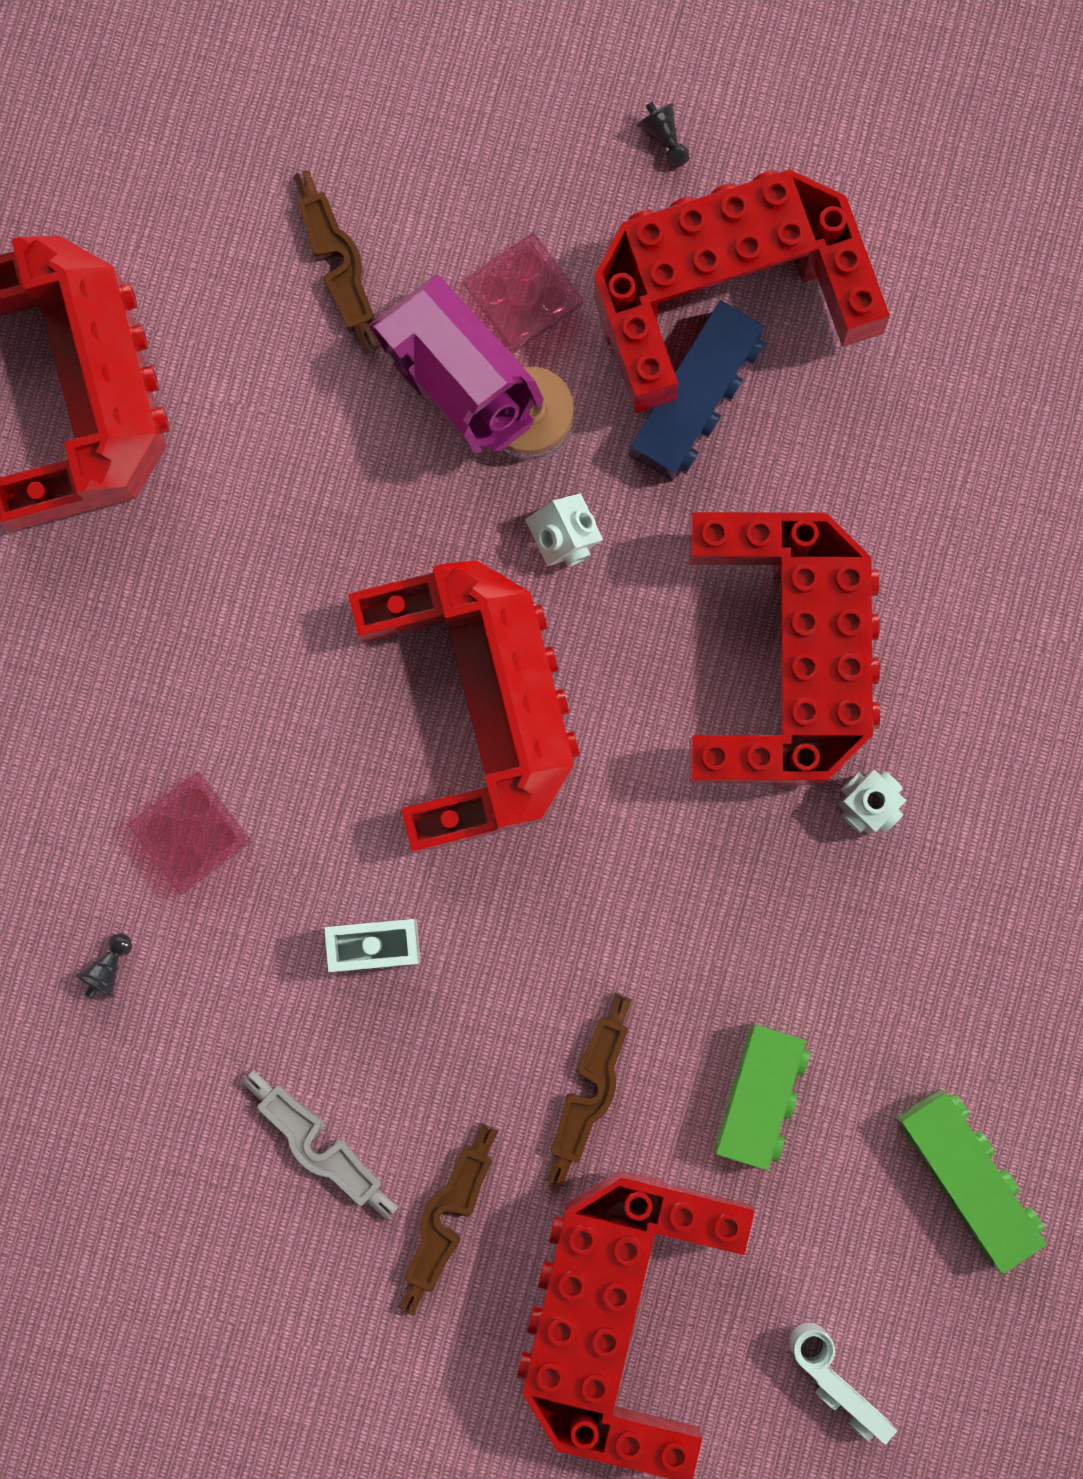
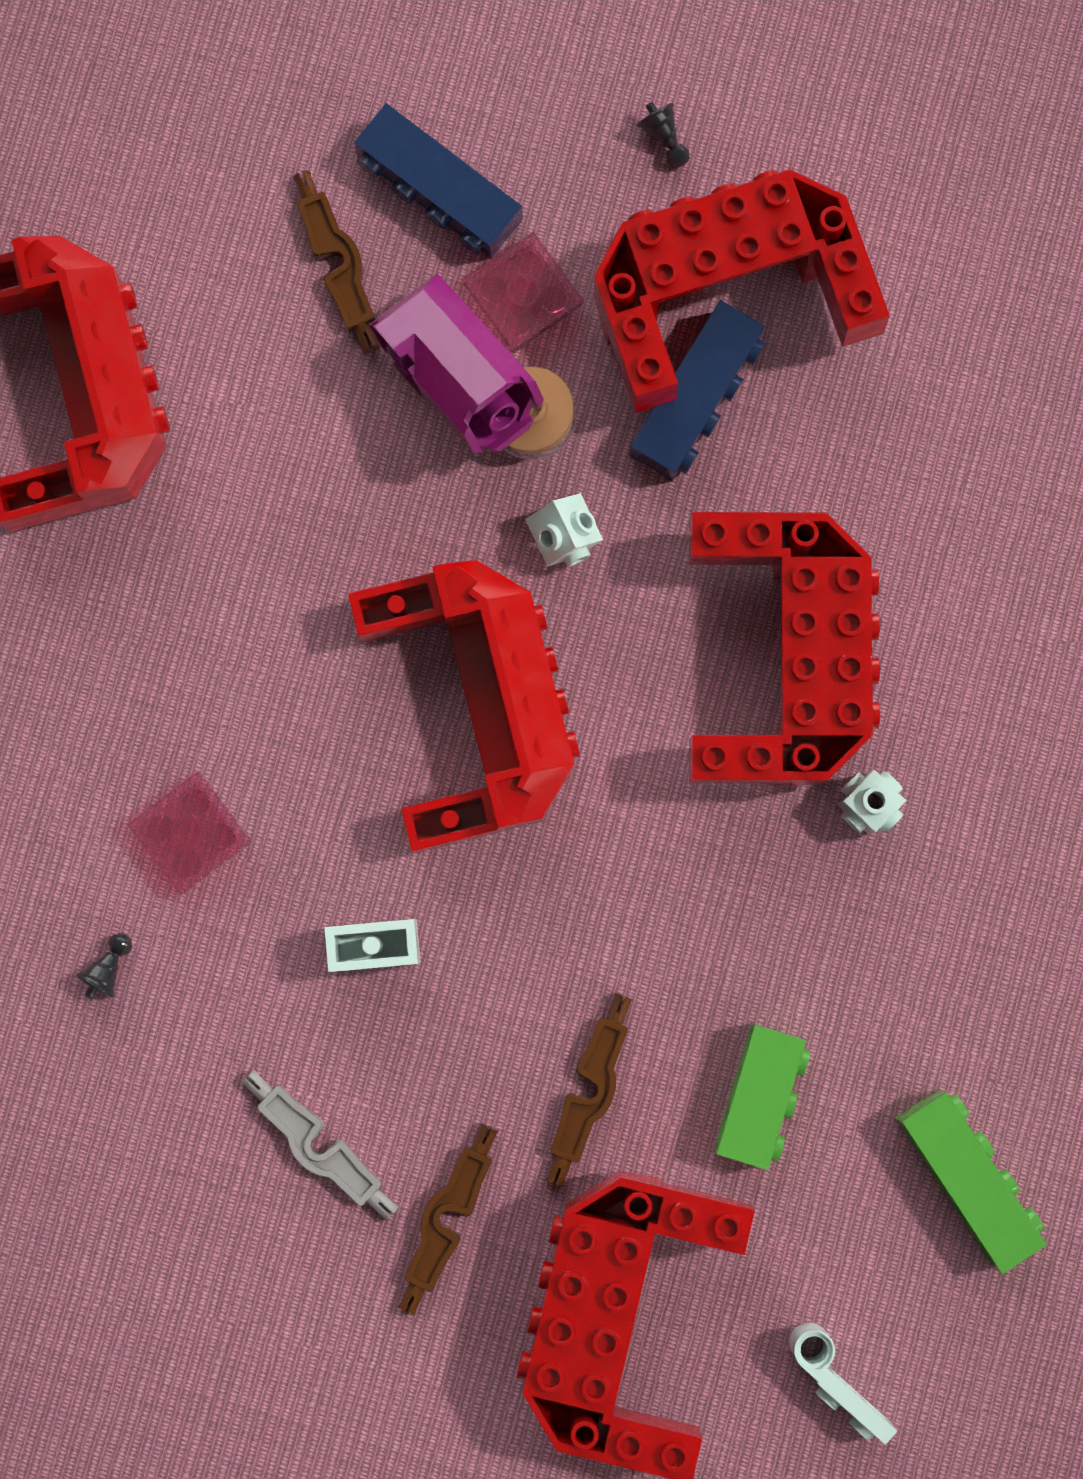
(437, 181): none -> dark blue brick

